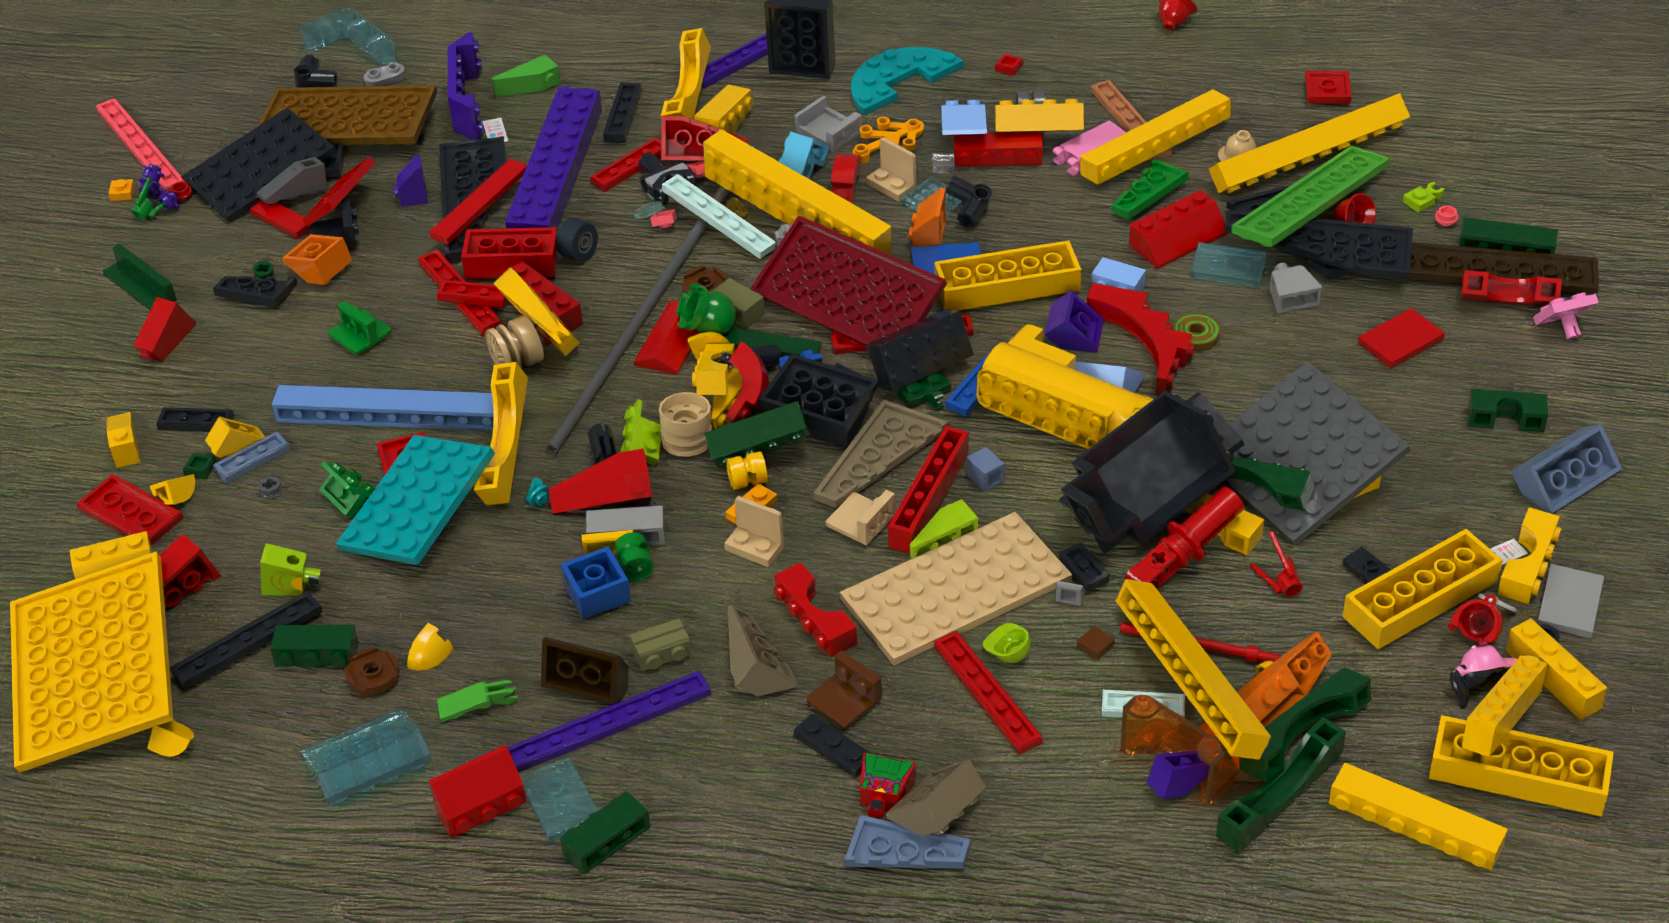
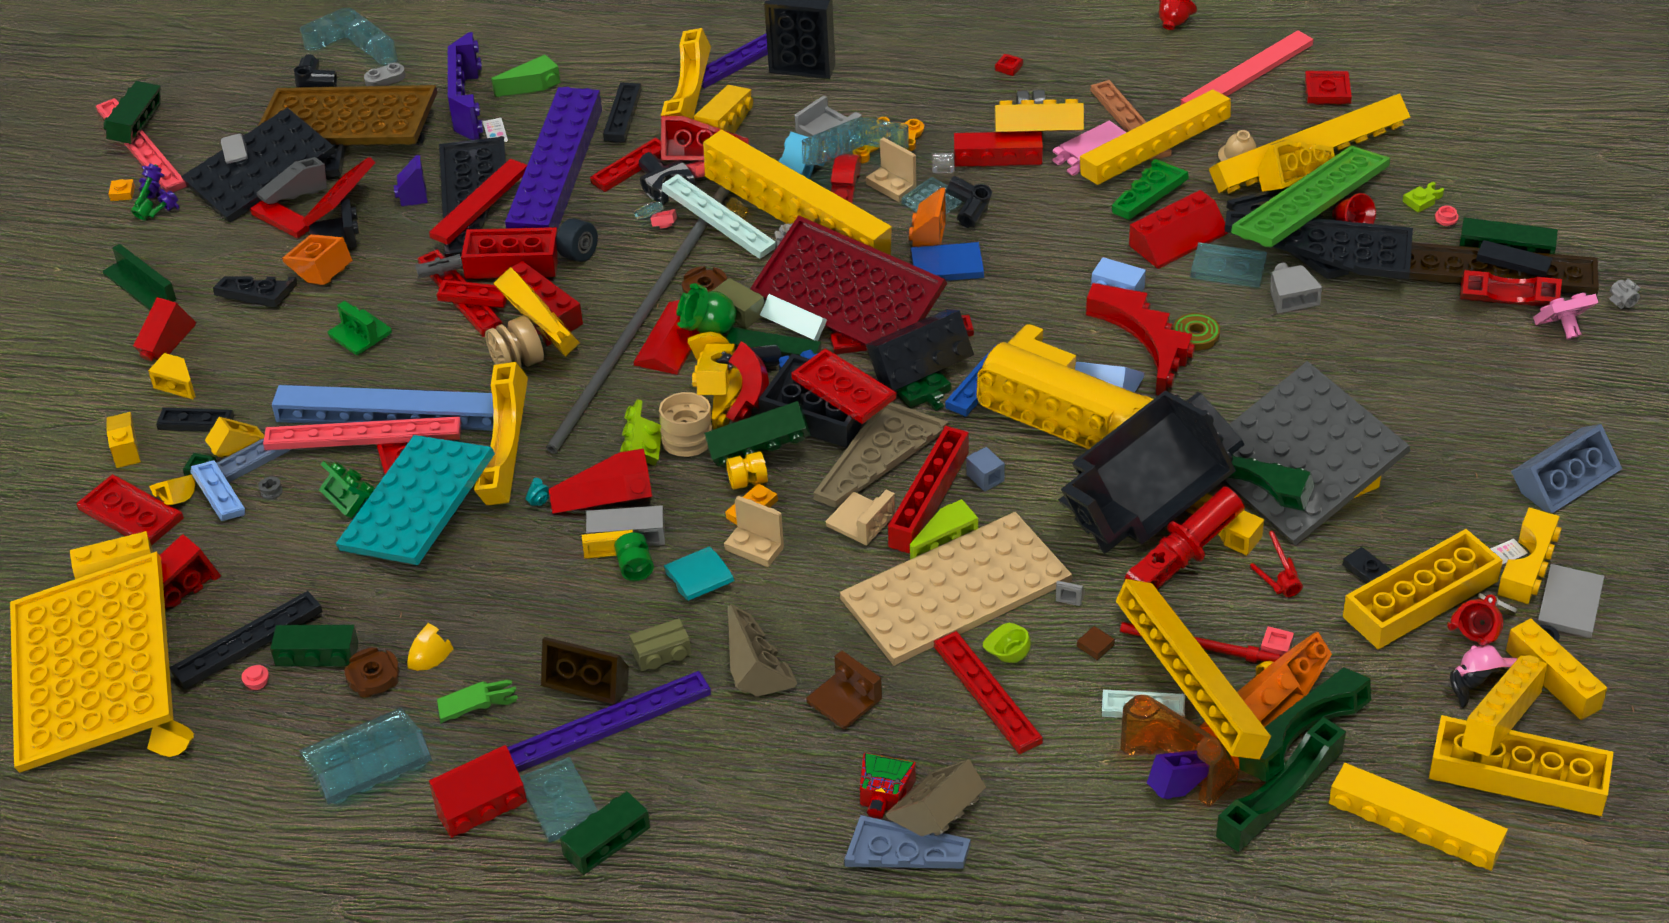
(132, 112): none -> dark green brick
(172, 376): none -> yellow slope
(182, 190): red plate -> none
(217, 490): none -> light blue tile
(234, 148): none -> light grey slope
(255, 677): none -> coral plate
(264, 266): dark green bush -> none
(285, 571): lime torso -> none
(360, 433): none -> coral tile
(439, 266): none -> dark grey pin
(595, 582): blue brick -> none
(601, 442): black arm -> none
(699, 573): none -> teal slope
(793, 317): none -> light aqua tile
(830, 629): red arch -> none
(831, 744): black plate -> none
(843, 385): none -> red tile
(851, 136): none -> clear light blue beam
(874, 78): teal plate -> none
(963, 118): light blue slope -> none
(1009, 276): yellow brick -> none
(1074, 324): dark purple slope -> none
(1084, 567): black plate -> none
(1256, 66): none -> coral tile
(1277, 641): none -> coral plate
(1289, 162): none -> yellow wedge
(1401, 338): red tile -> none
(1514, 259): none -> black tile
(1526, 408): dark green arch -> none
(1625, 293): none -> light grey gear

